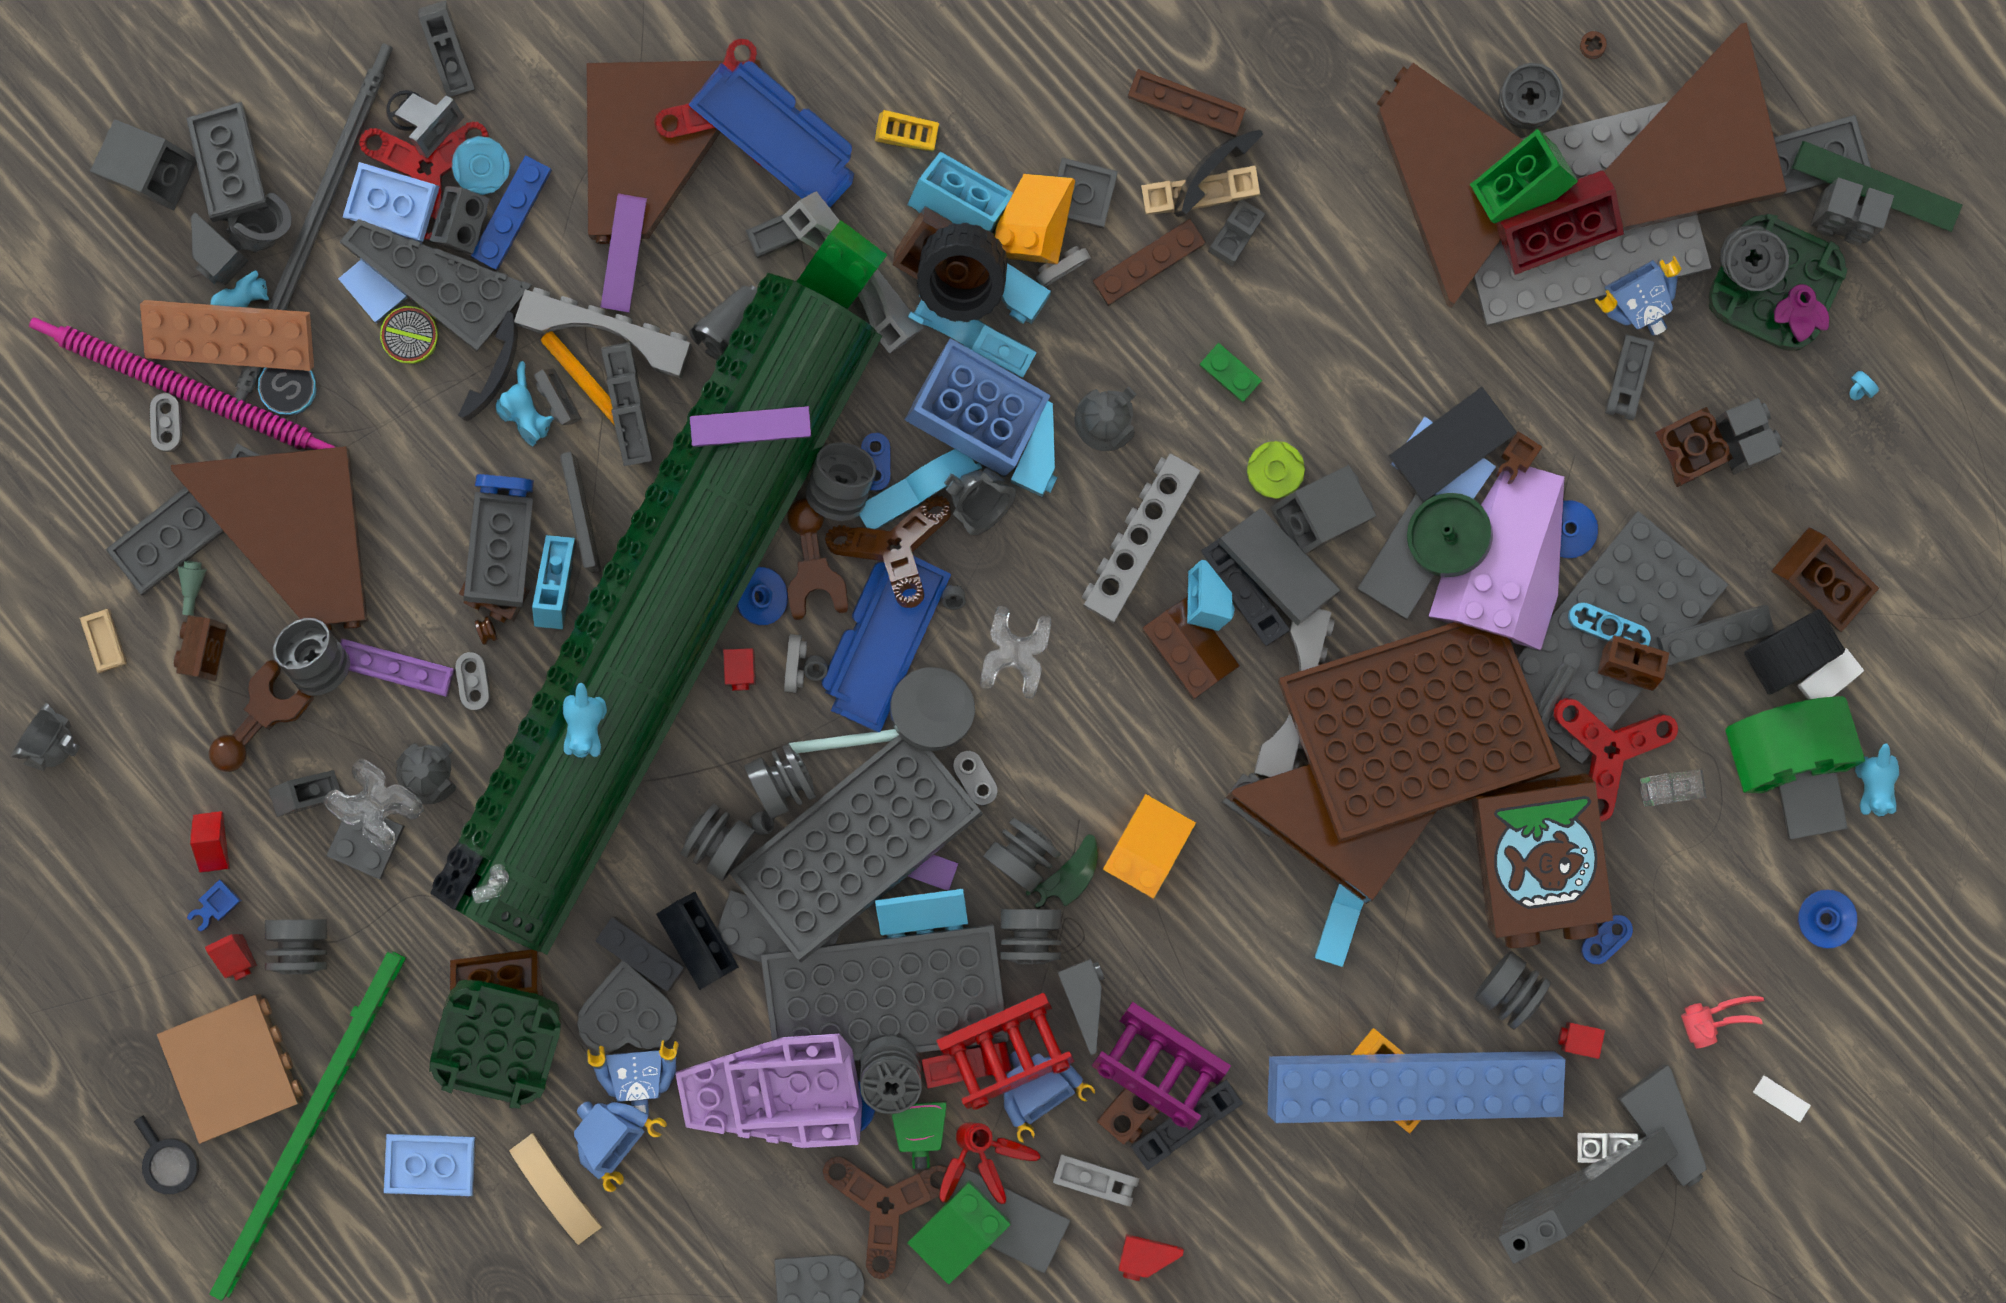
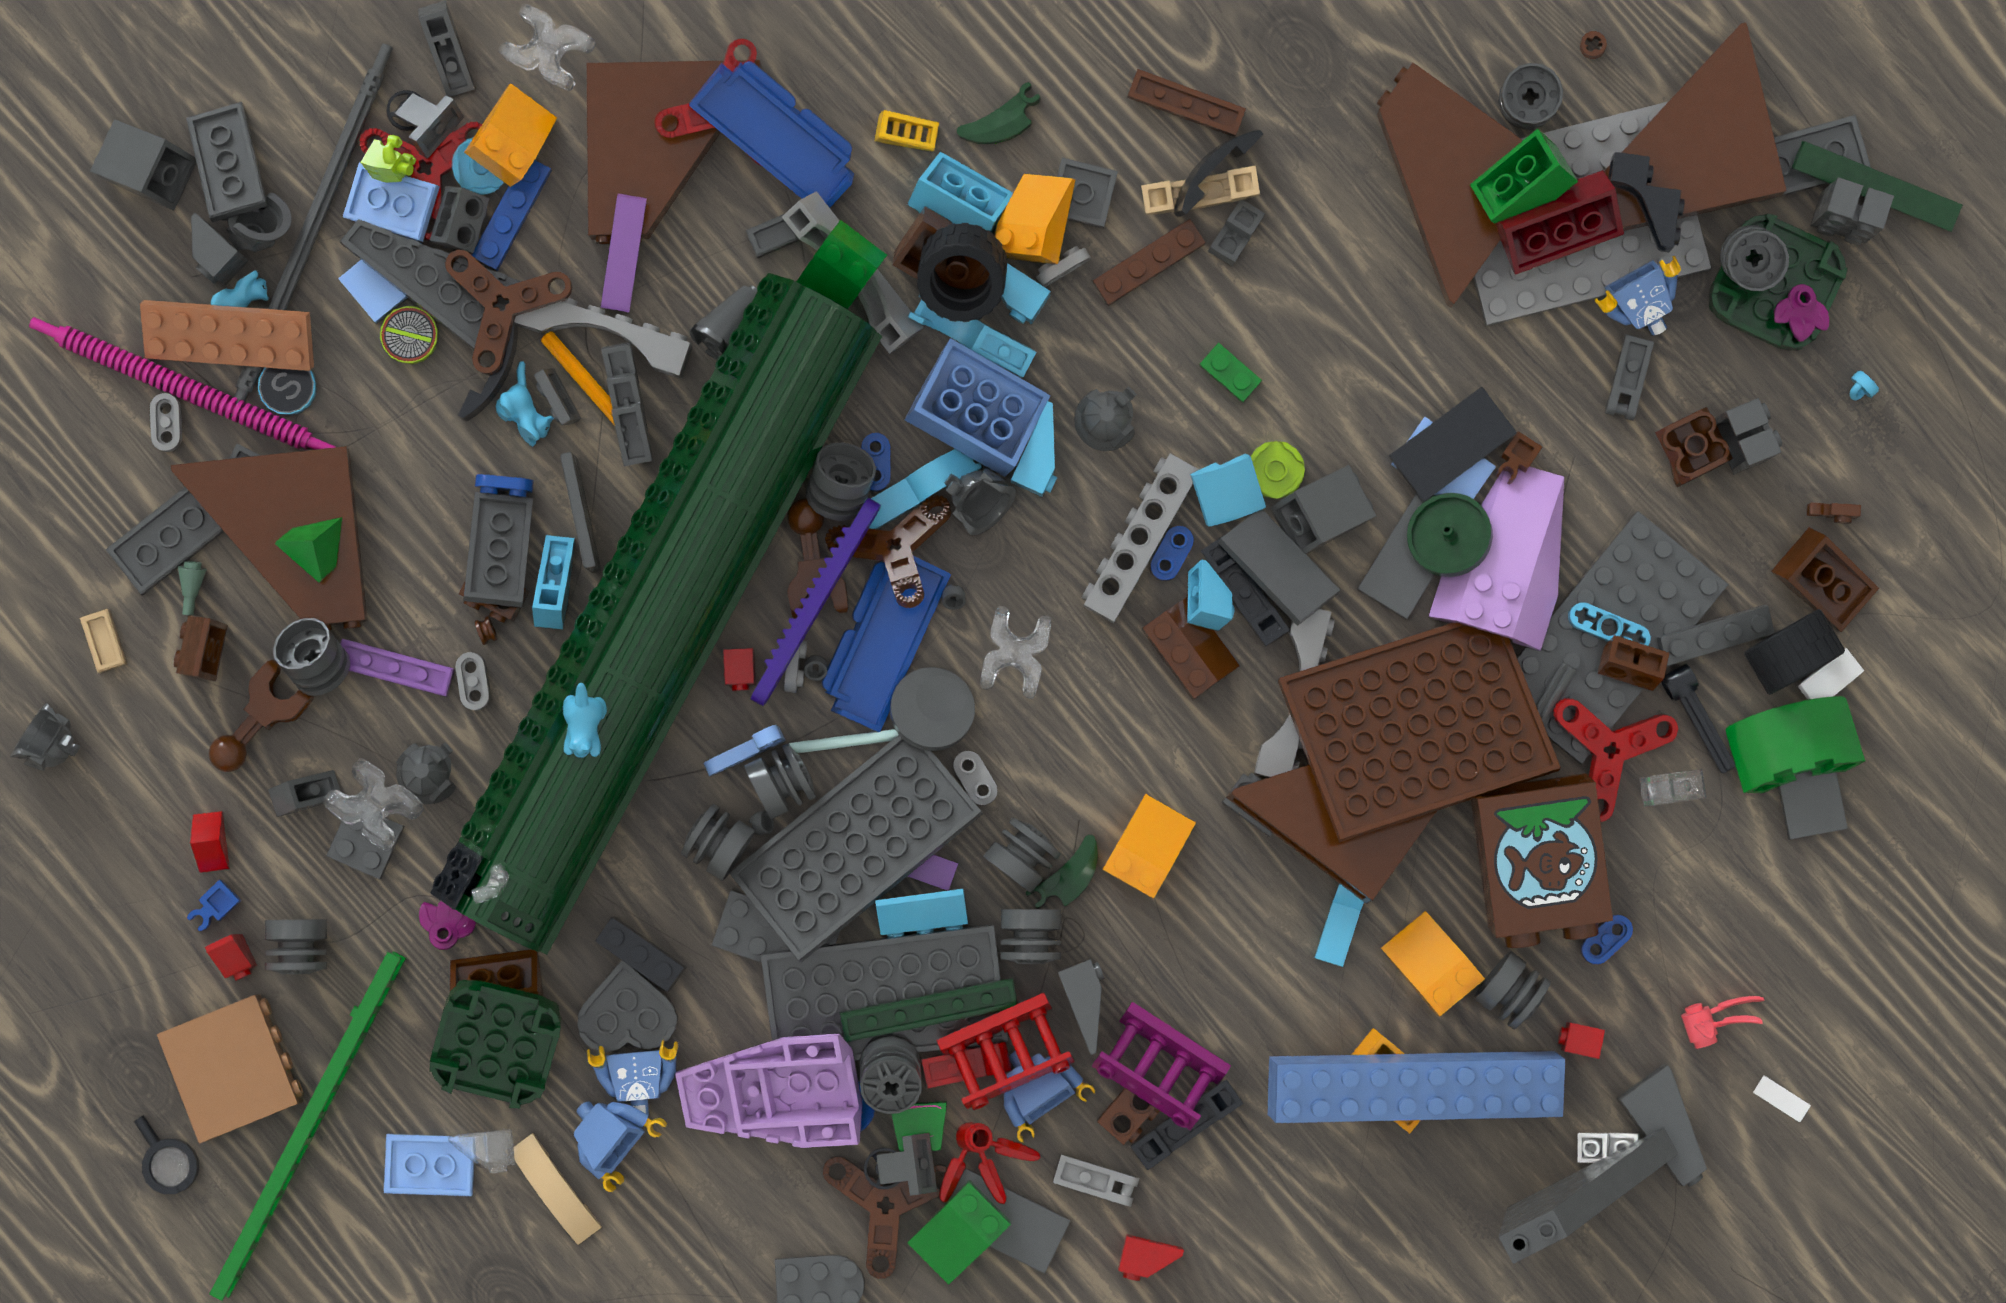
(313, 546): none -> green slope
(387, 164): none -> lime piece
(441, 918): none -> magenta plate
(487, 1148): none -> clear slope
(497, 324): none -> reddish brown piece
(511, 136): none -> light orange slope
(547, 47): none -> clear piece
(697, 940): black brick -> none
(750, 426): medium lavender tile -> none
(761, 742): none -> light blue beam
(772, 597): blue dish -> none
(815, 602): none -> dark purple gear
(910, 1165): none -> dark grey piece
(928, 1010): none -> dark green tile
(1002, 123): none -> dark green piece
(1172, 553): none -> blue plate
(1228, 490): none -> medium azure slope
(1432, 963): none -> light orange slope
(1585, 529): blue dish -> none
(1658, 204): none -> black arch
(1681, 686): none -> black axle
(1840, 512): none -> reddish brown plate
(1842, 918): blue dish -> none
(1879, 779): medium azure animal -> none

